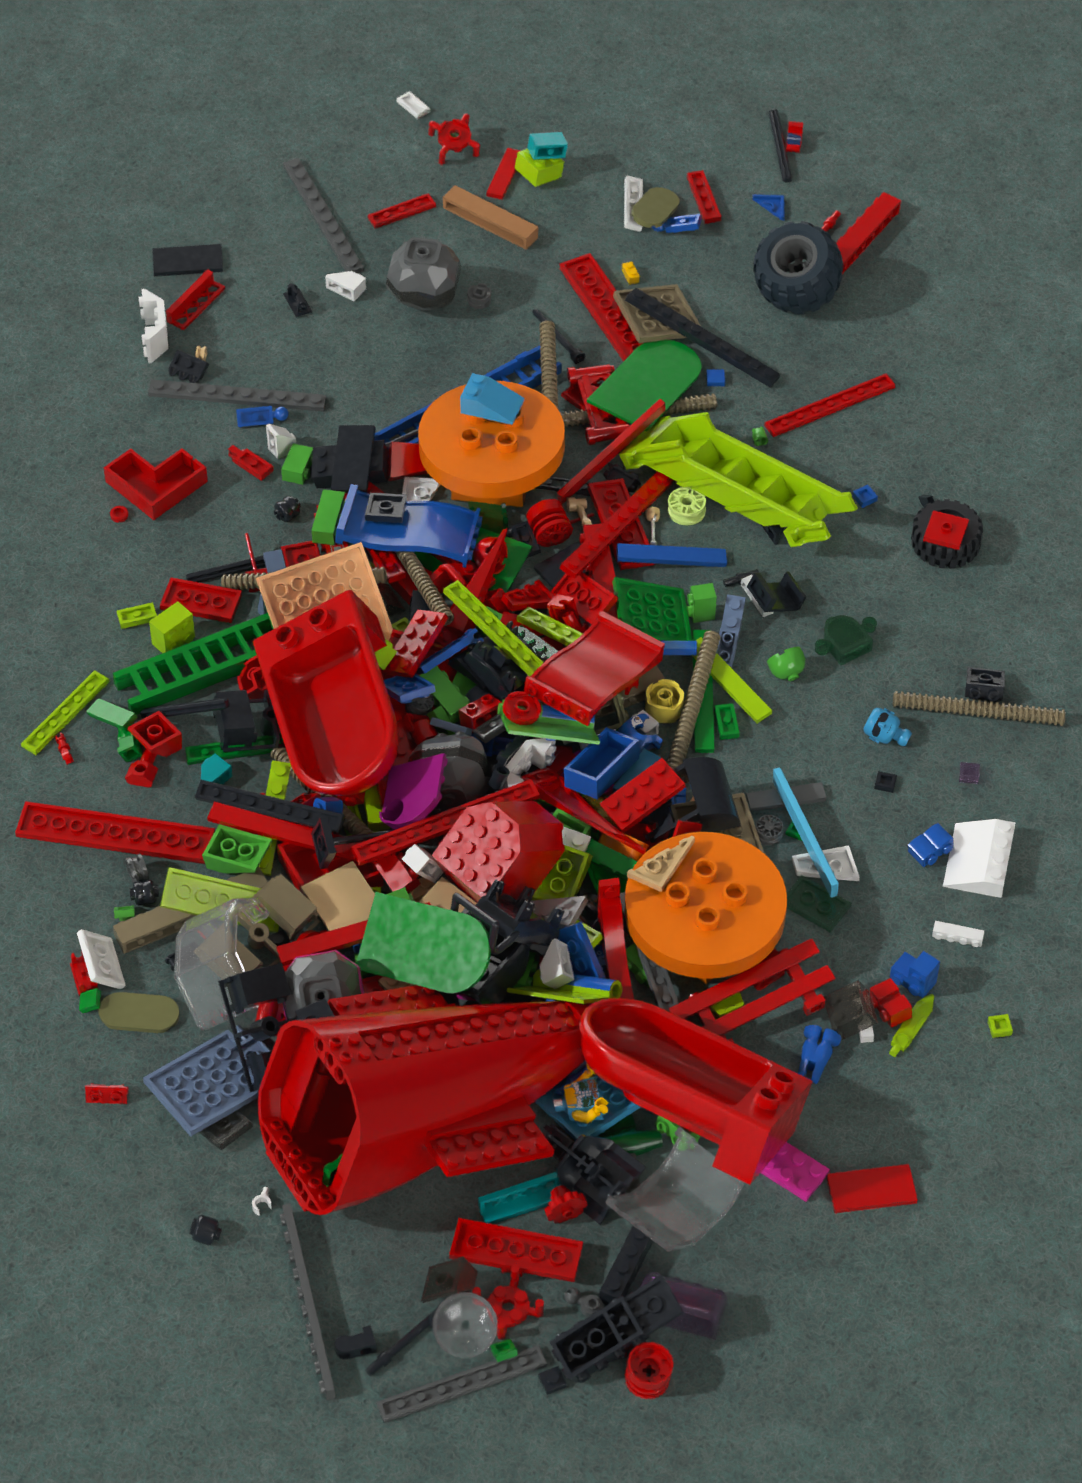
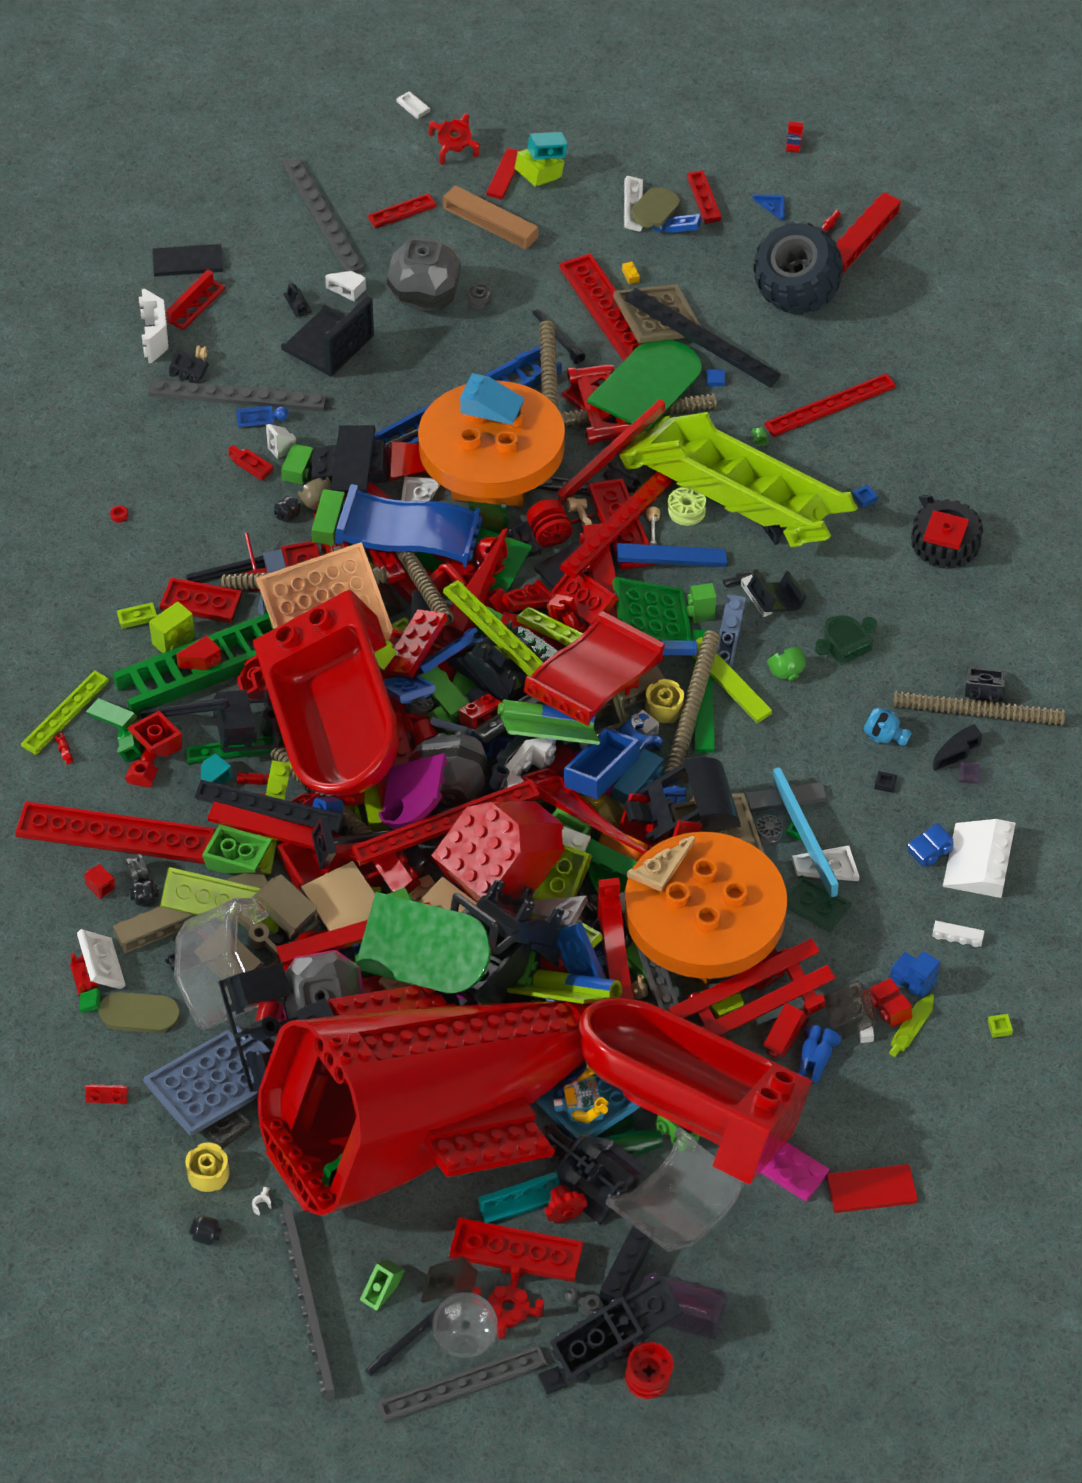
(99, 881): none -> red brick
(124, 913): bright green plate -> none
(158, 487): red piece -> none
(200, 655): none -> red slope
(207, 1167): none -> light yellow brick
(252, 778): none -> red axle
(312, 492): none -> dark tan cylinder
(333, 337): none -> black bracket
(356, 1345): black leg -> none
(382, 1283): none -> bright green slope
(386, 507): black plate -> none
(422, 863): white slope -> none
(504, 1350): green tile -> none
(520, 716): red tile -> none
(556, 965): white slope -> none
(639, 988): none -> tan piece
(642, 795): red plate -> none
(726, 721): green plate -> none
(780, 145): black axle -> none
(785, 1031): none -> red slope
(957, 747): none -> black slope

